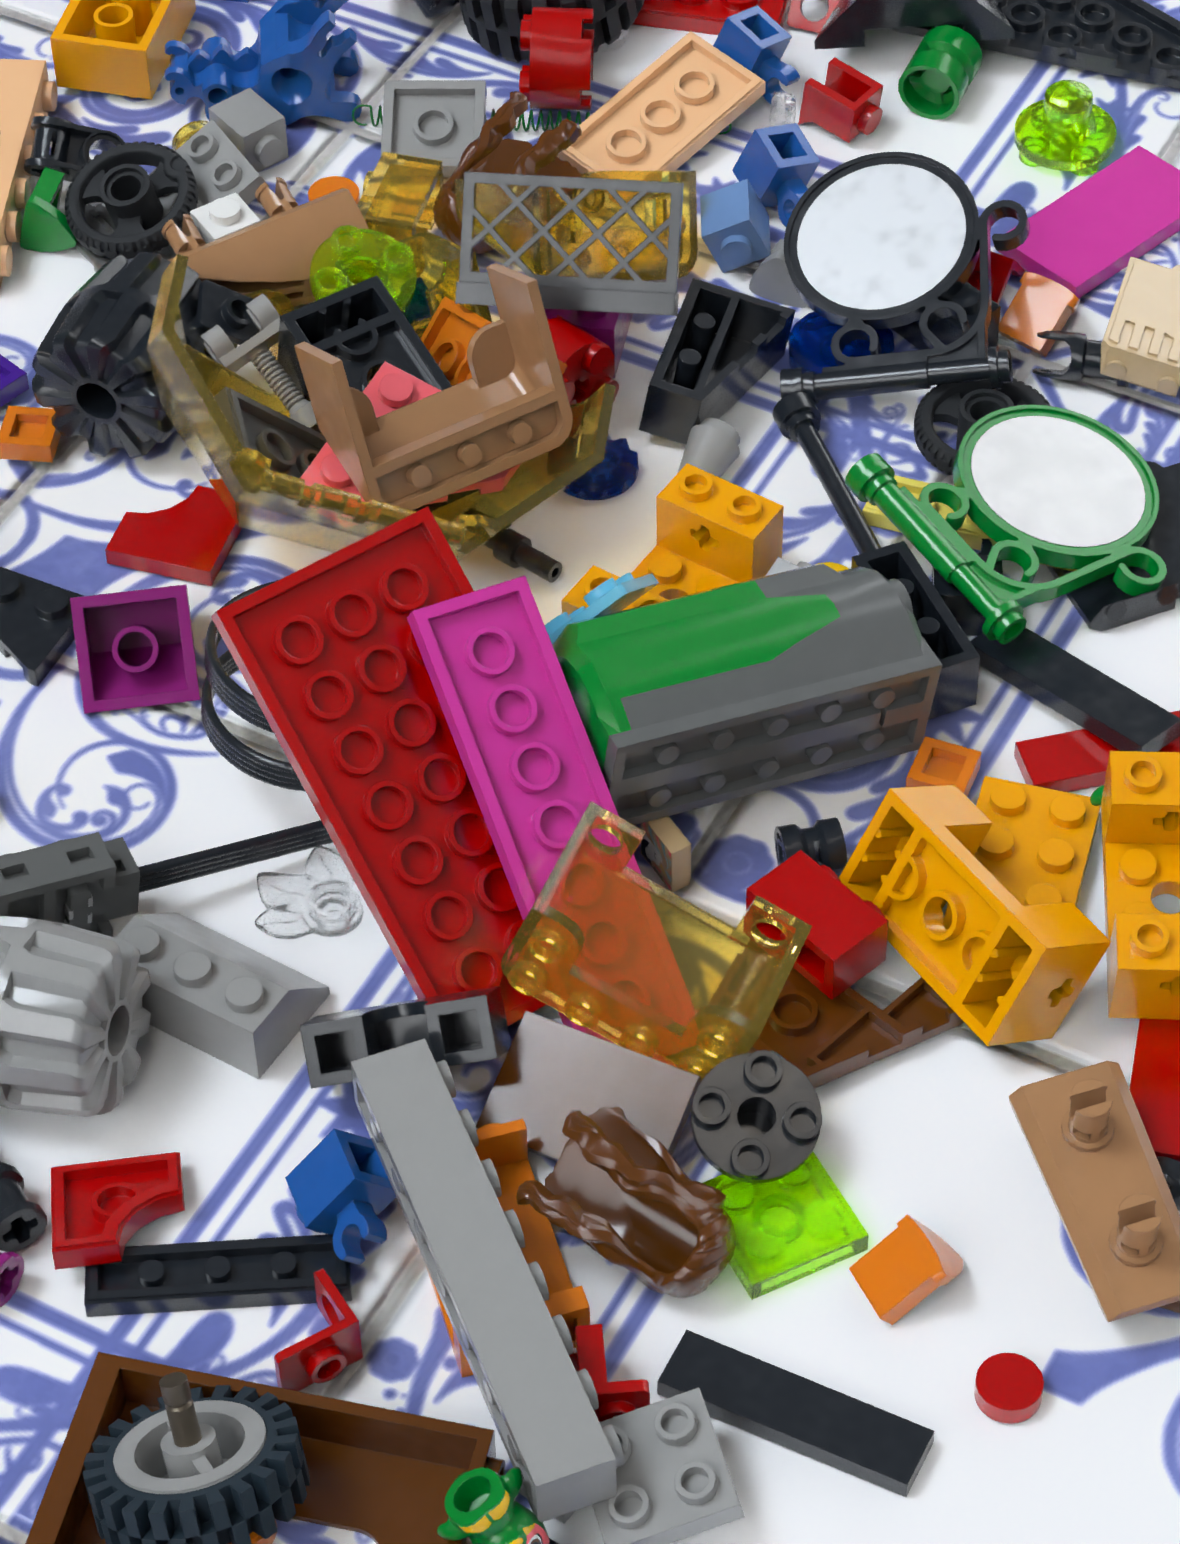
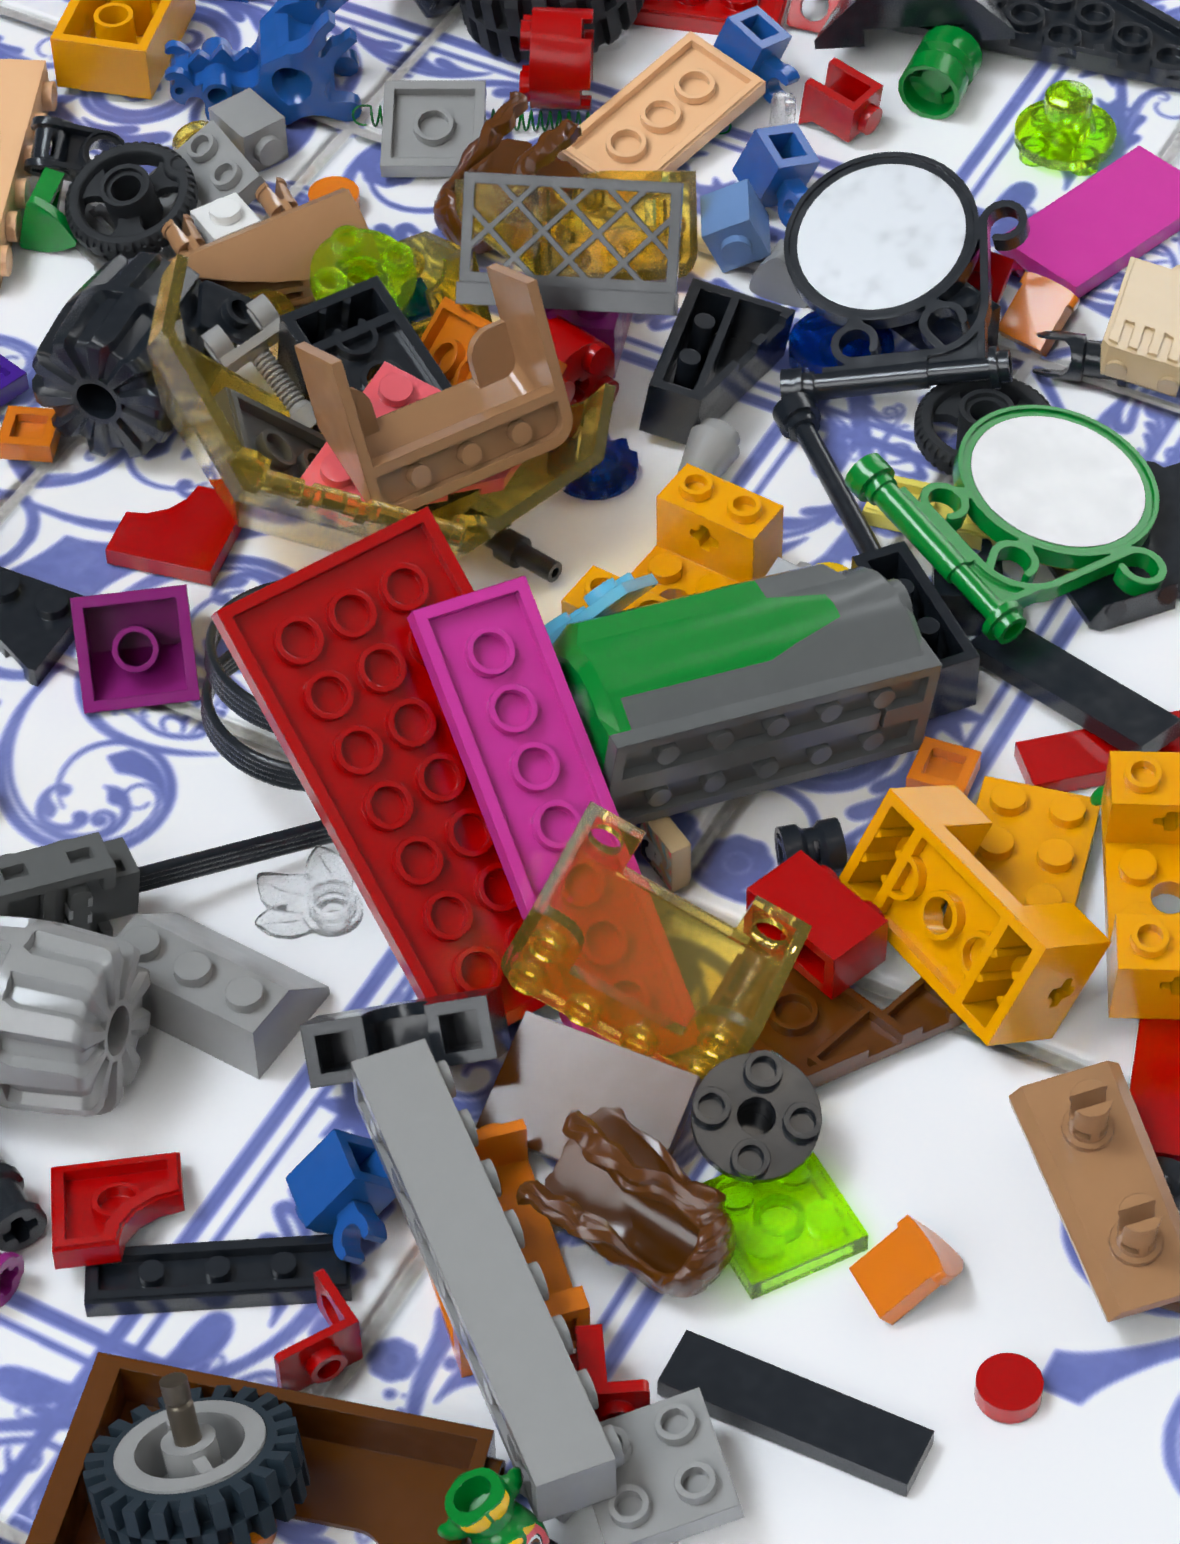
(401, 195): clear yellow piece -> none

